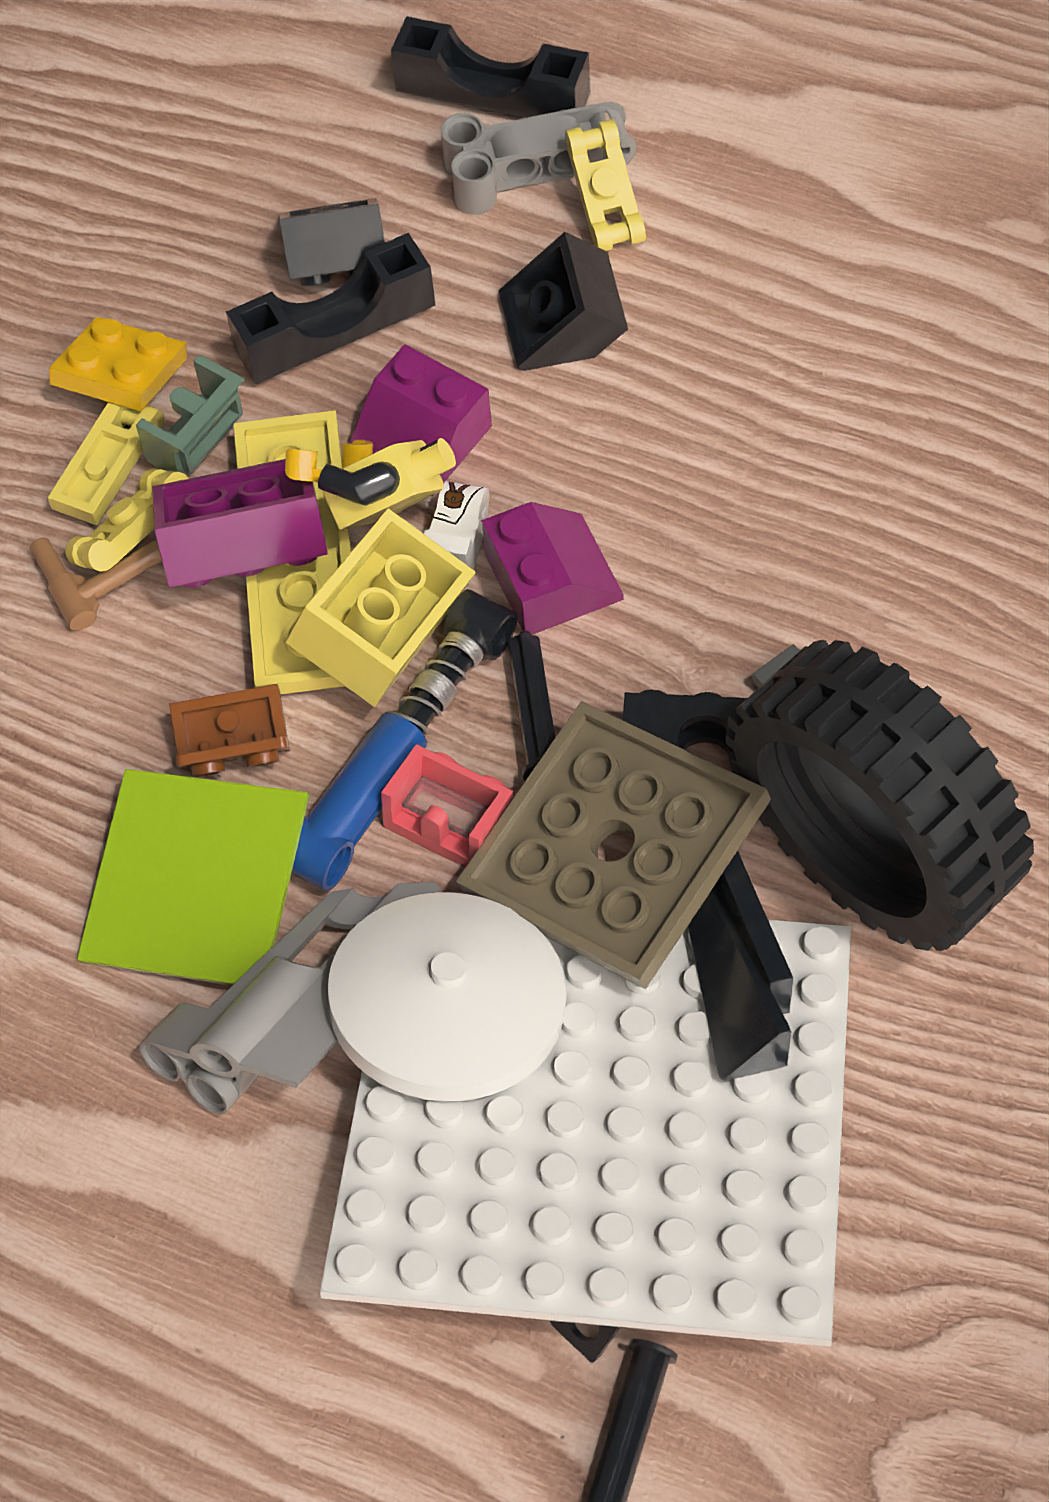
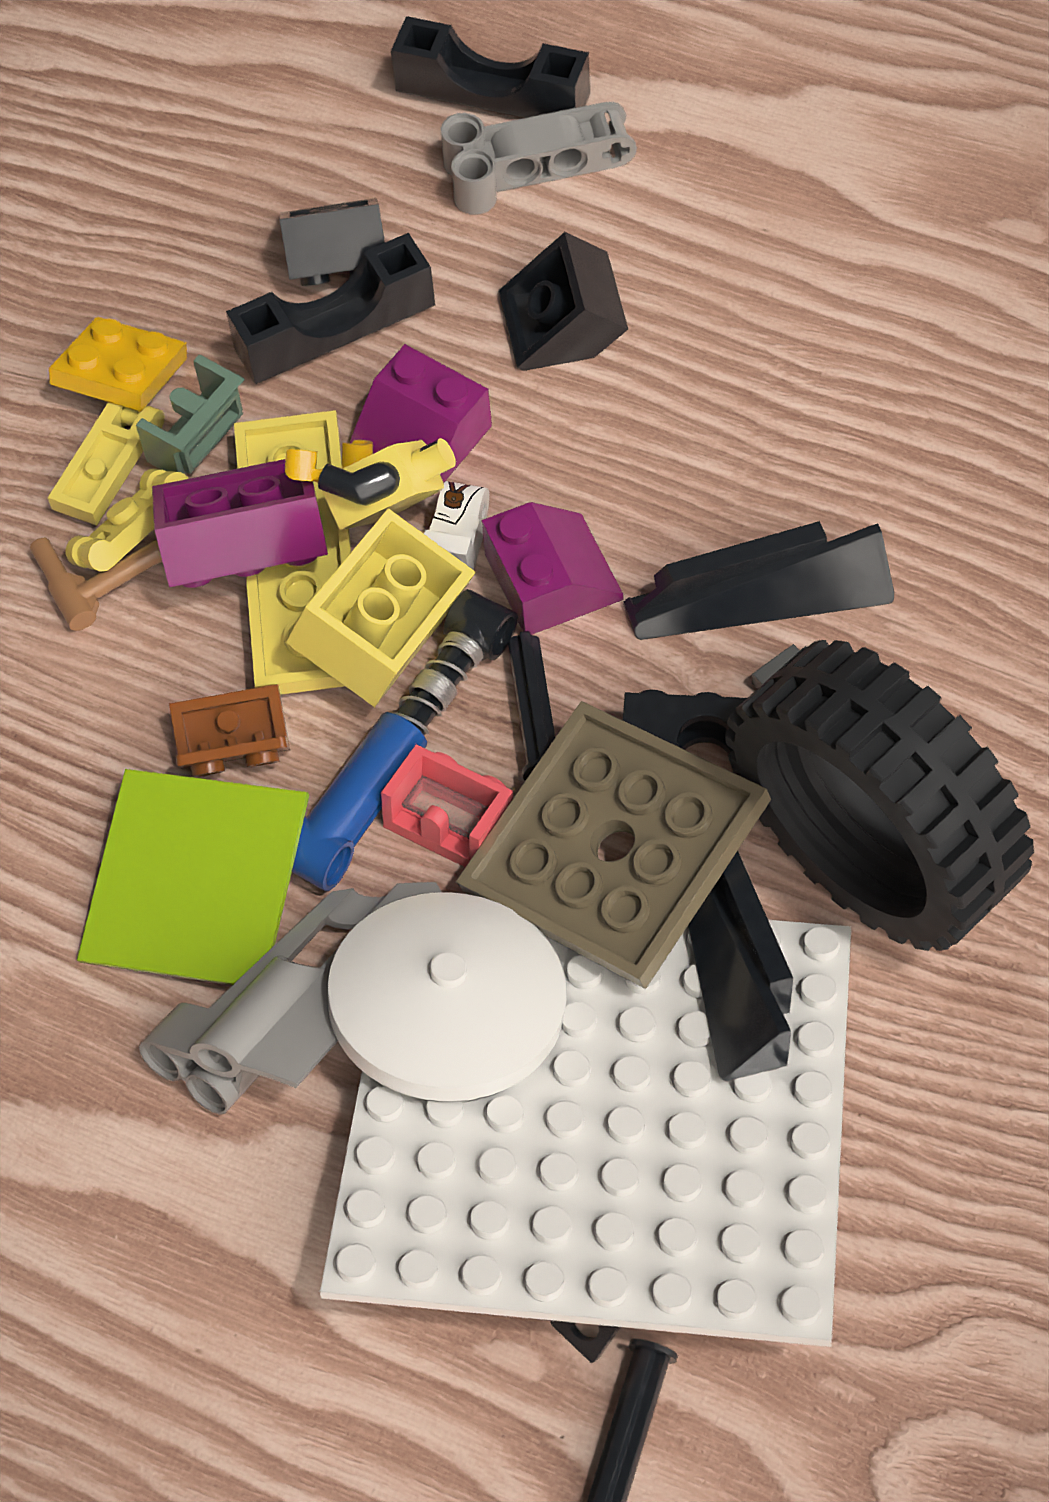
(604, 185): light yellow plate -> none
(765, 581): none -> black wedge

